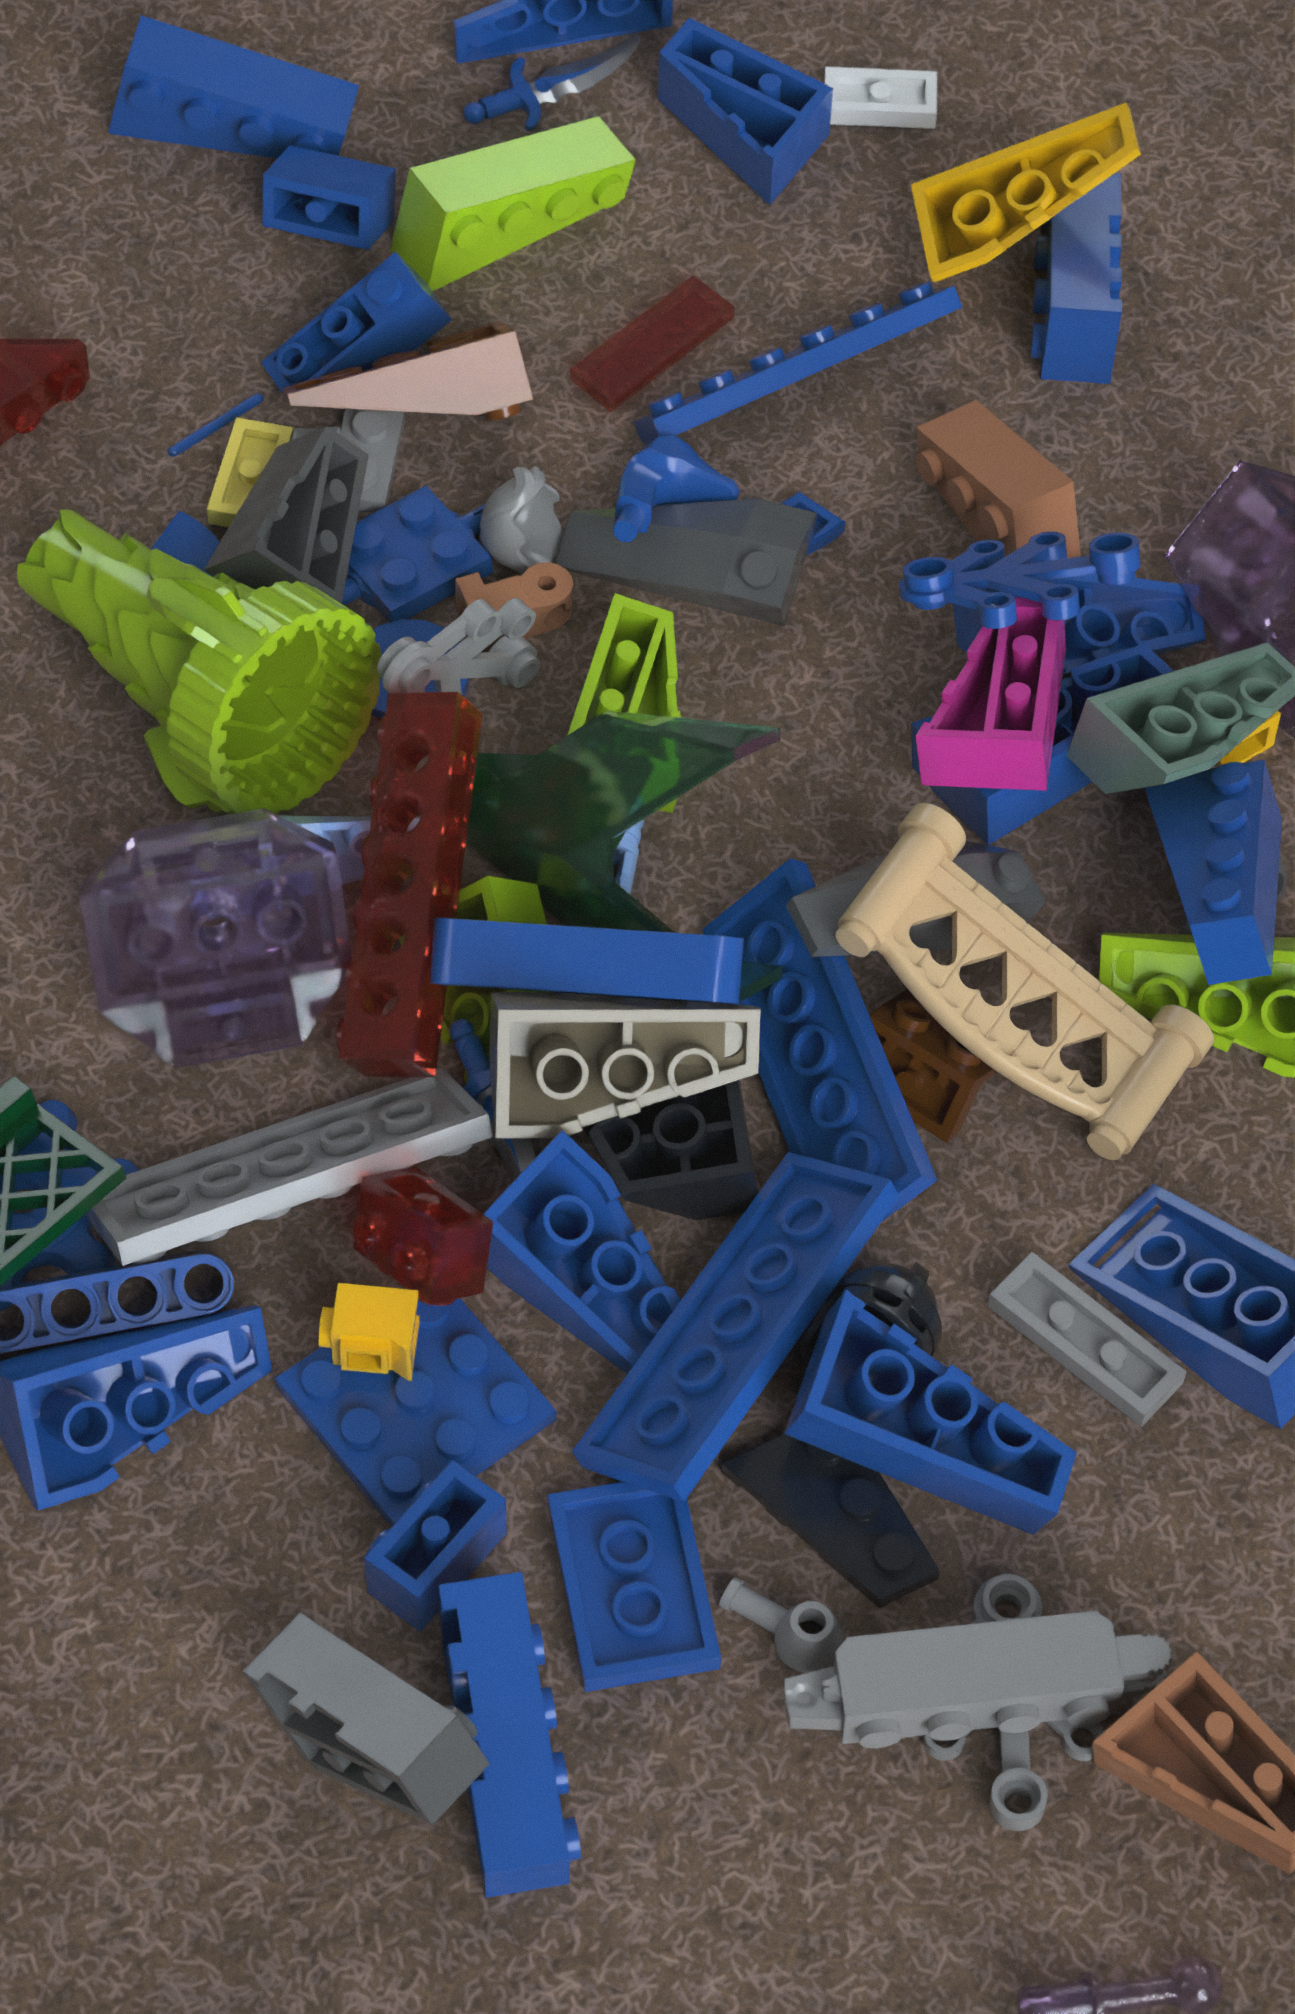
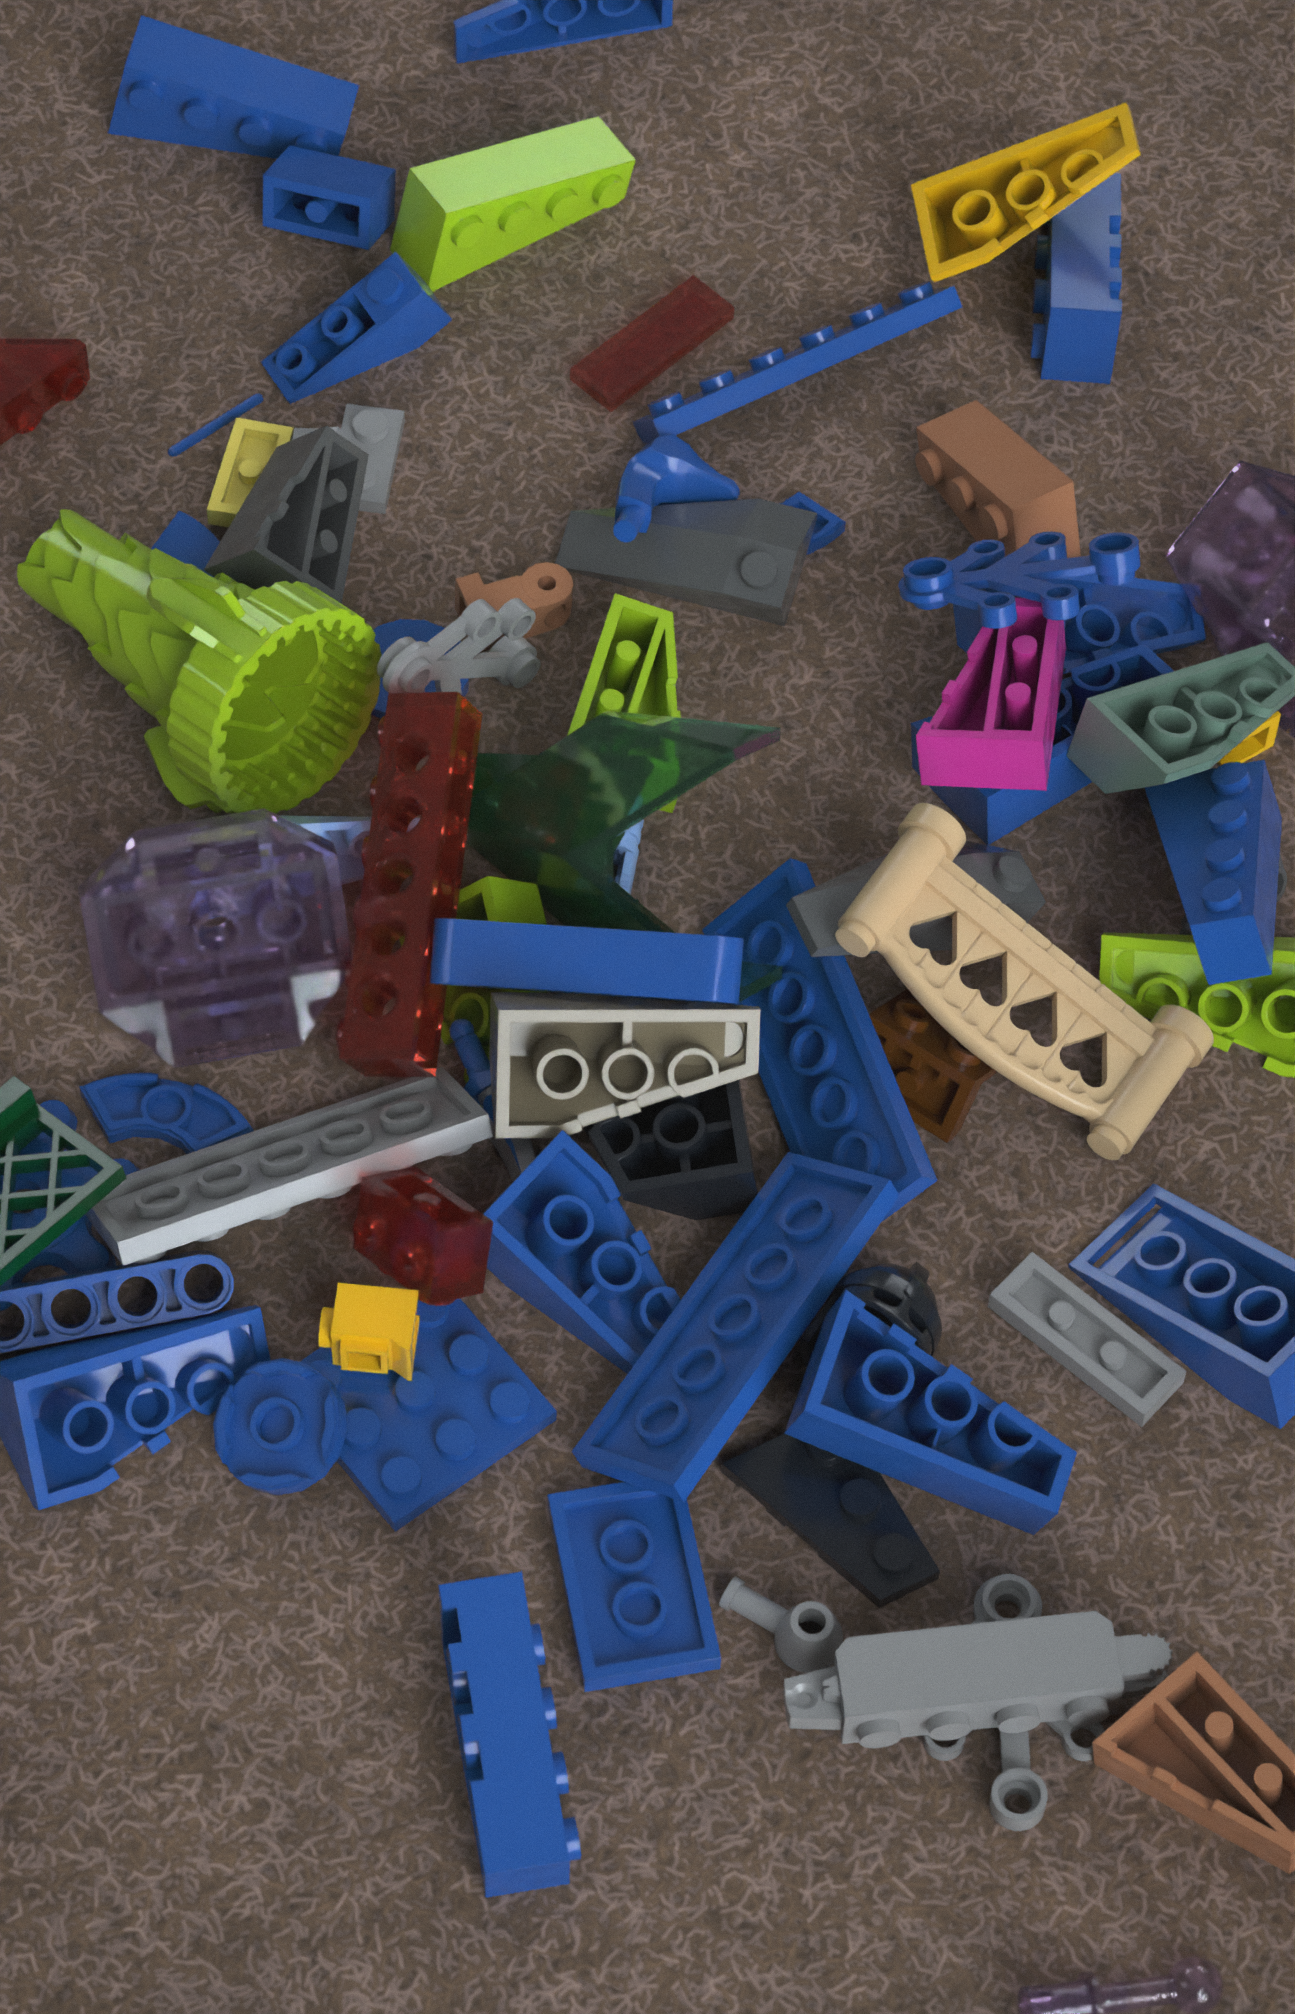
(162, 1110): none -> blue tile
(280, 1426): none -> blue tile
(365, 1722): wedge -> none
(412, 555): blue plate -> none
(434, 1543): blue brick -> none
(461, 375): wedge -> none
(521, 521): light grey hair -> none
(549, 86): piece -> none
(744, 105): blue wedge -> none
(883, 97): white plate -> none

